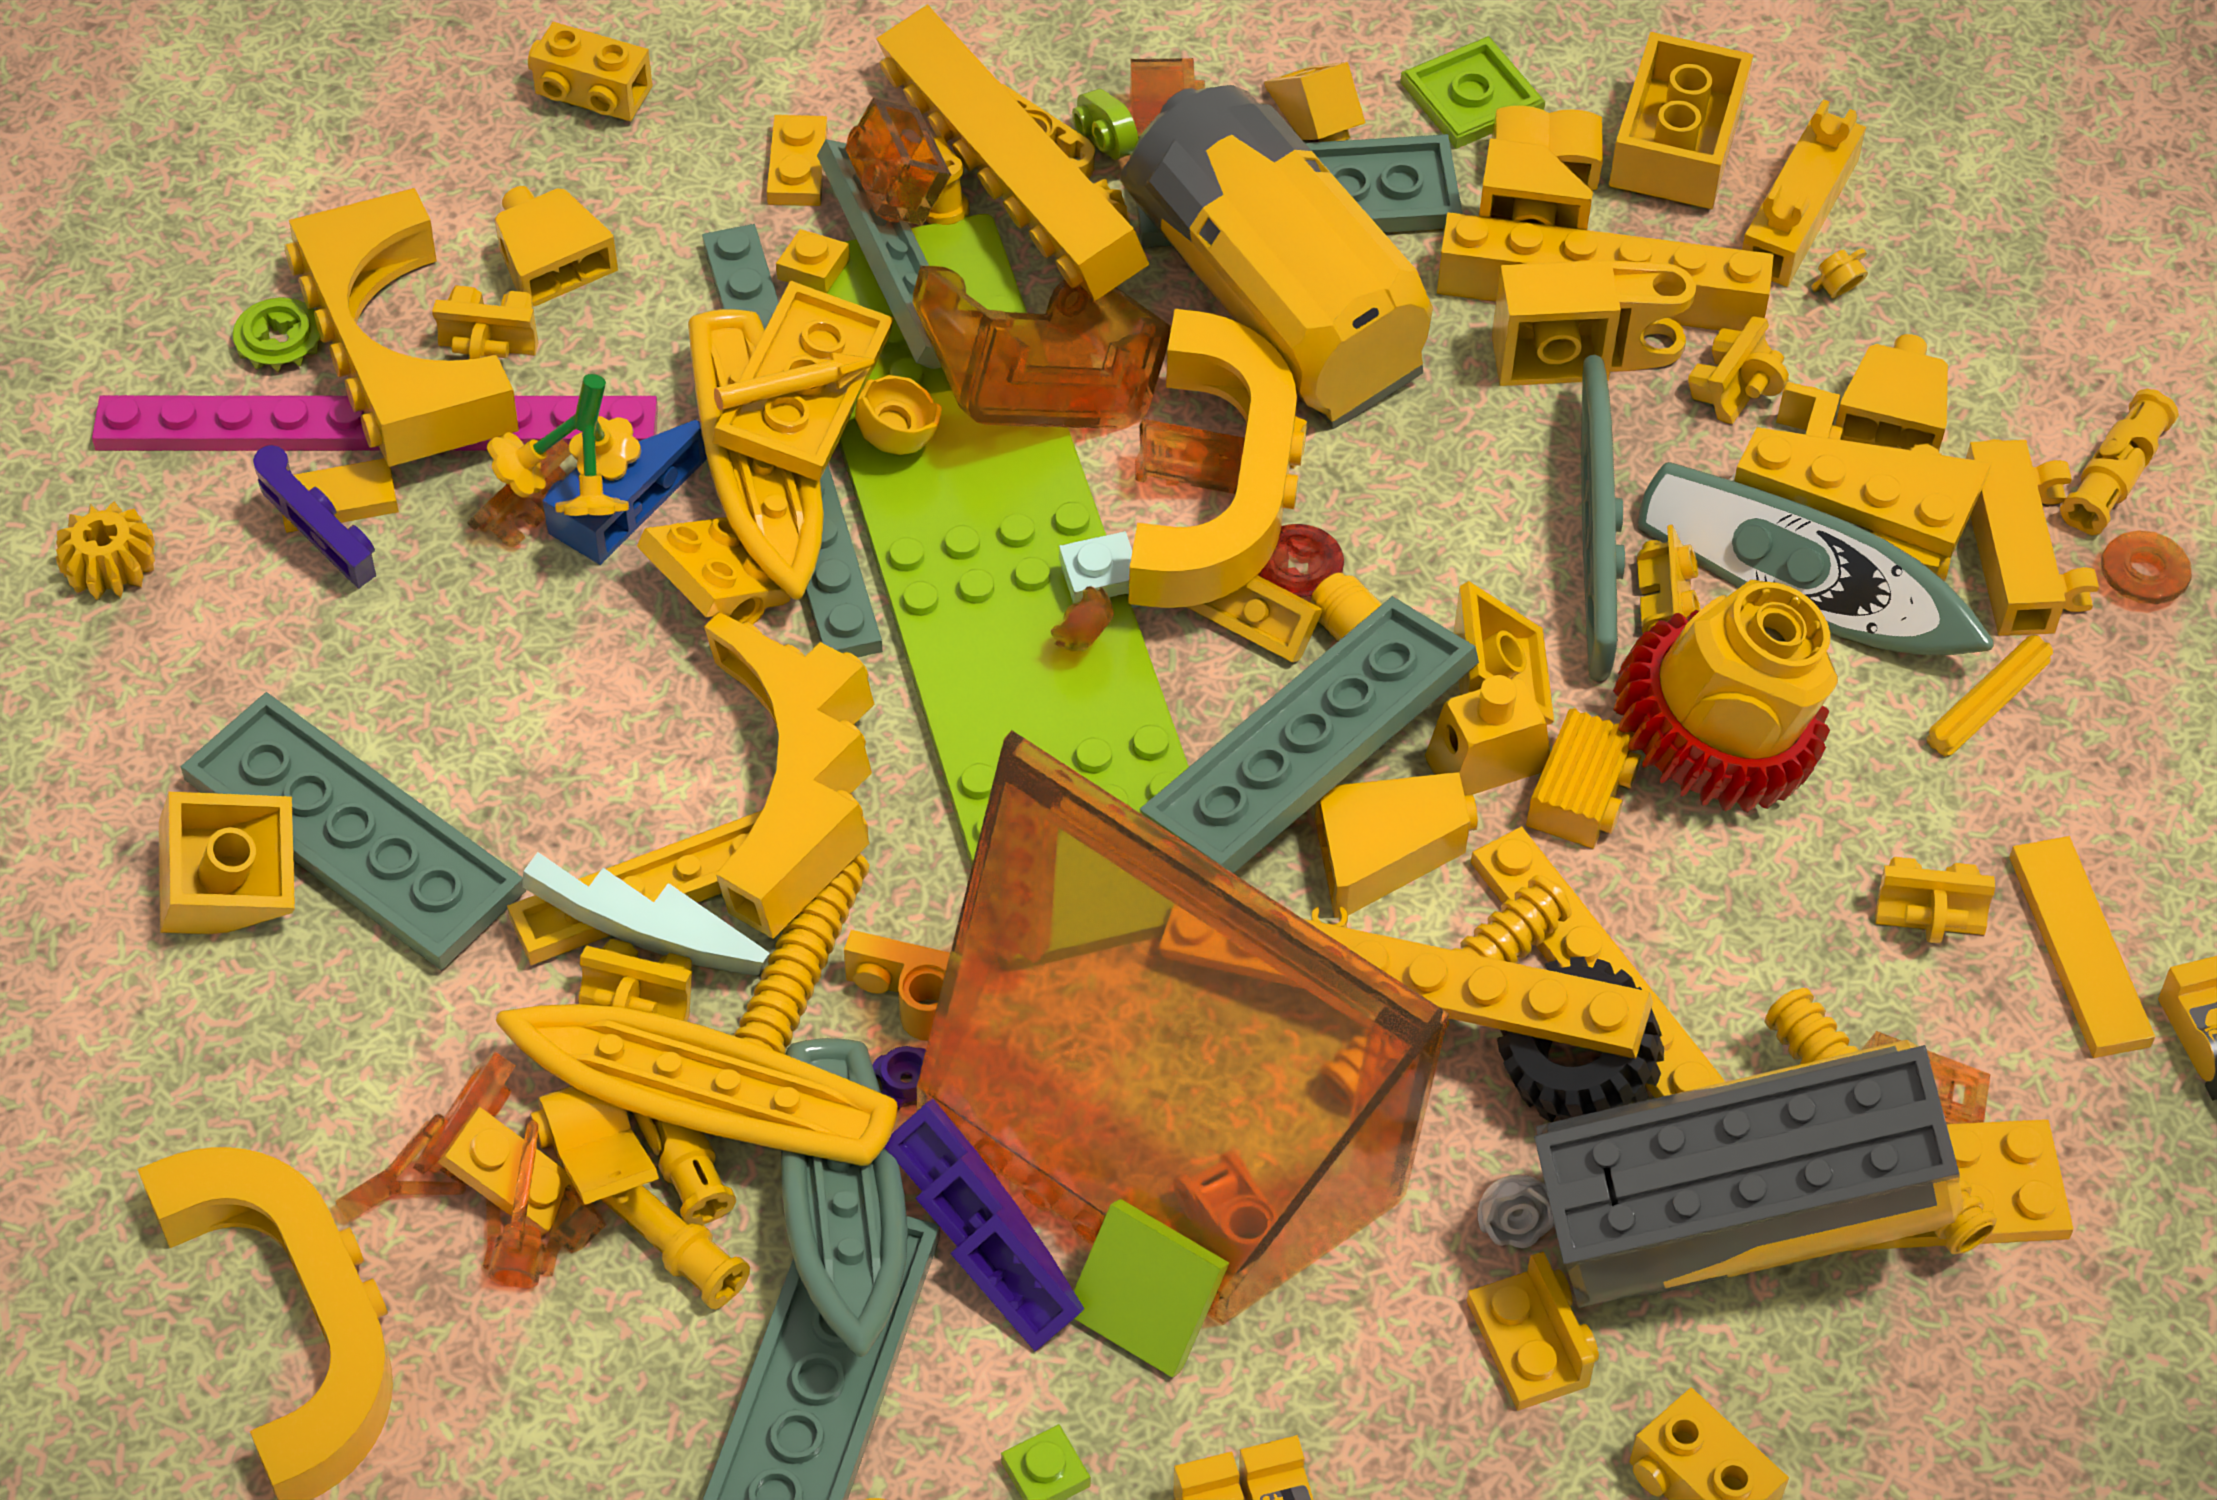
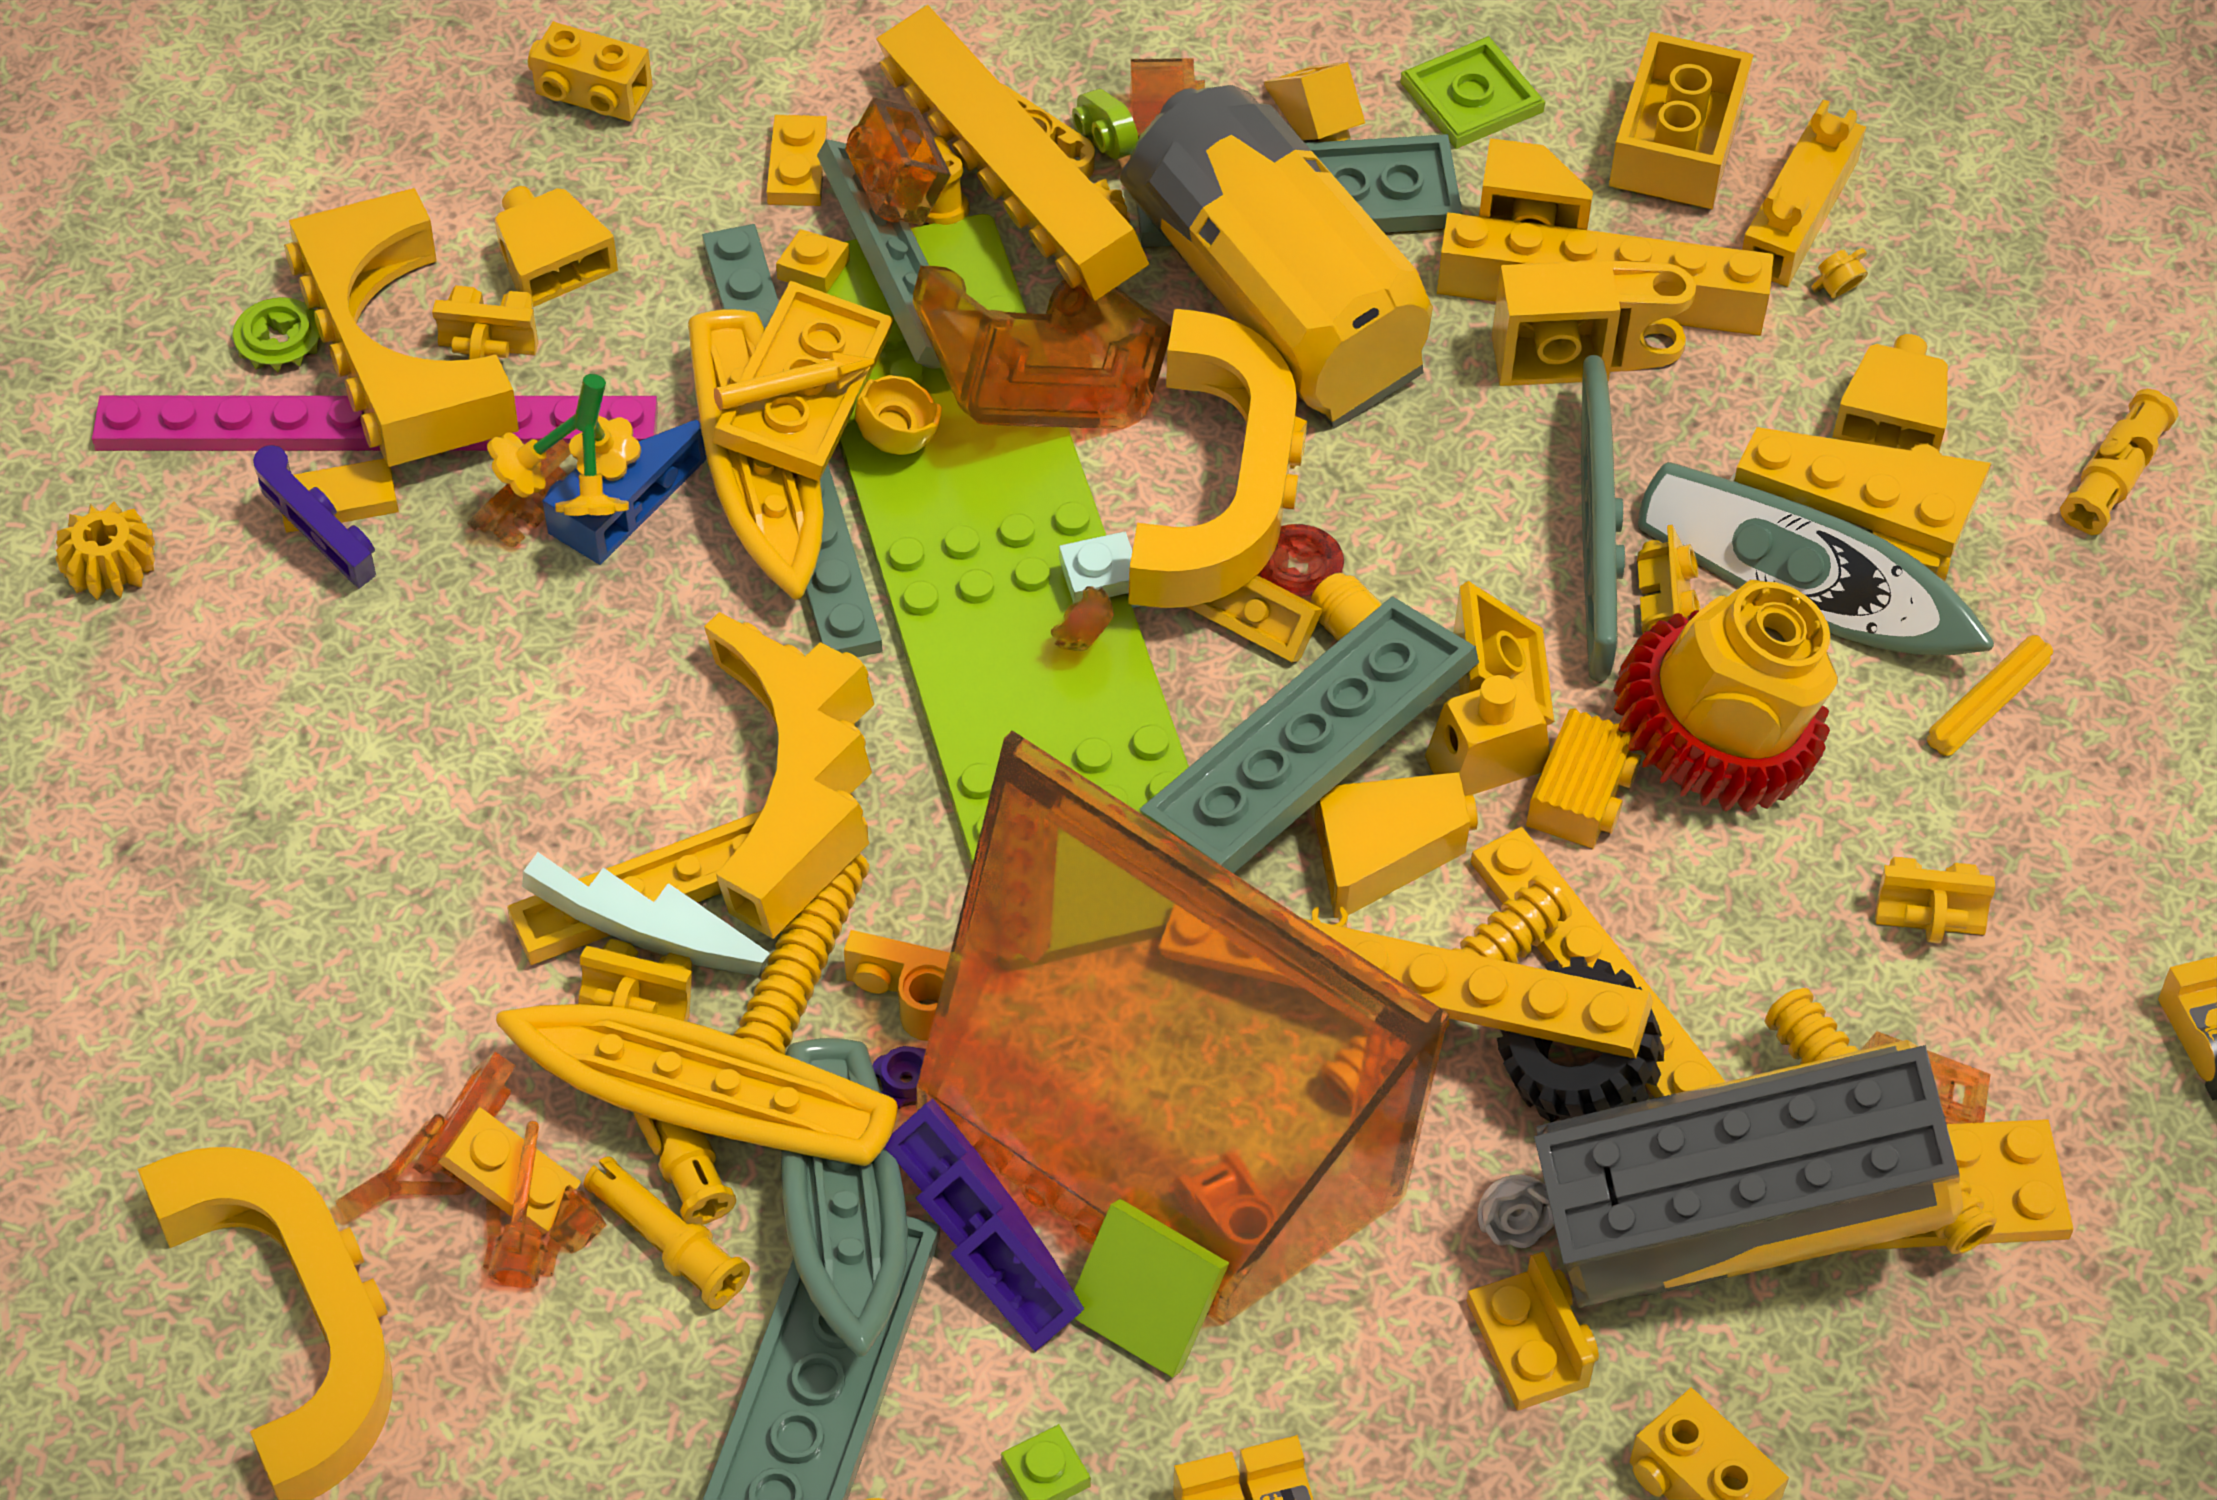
(224, 861): yellow slope -> none
(361, 831): sand green plate -> none
(593, 1144): yellow door -> none
(712, 568): yellow plate -> none
(1188, 456): clear orange plate -> none
(1568, 134): yellow brick -> none
(1743, 370): yellow hips -> none
(1809, 410): yellow bracket -> none
(2016, 541): yellow brick -> none
(2081, 947): yellow tile -> none
(2152, 549): clear orange piece -> none

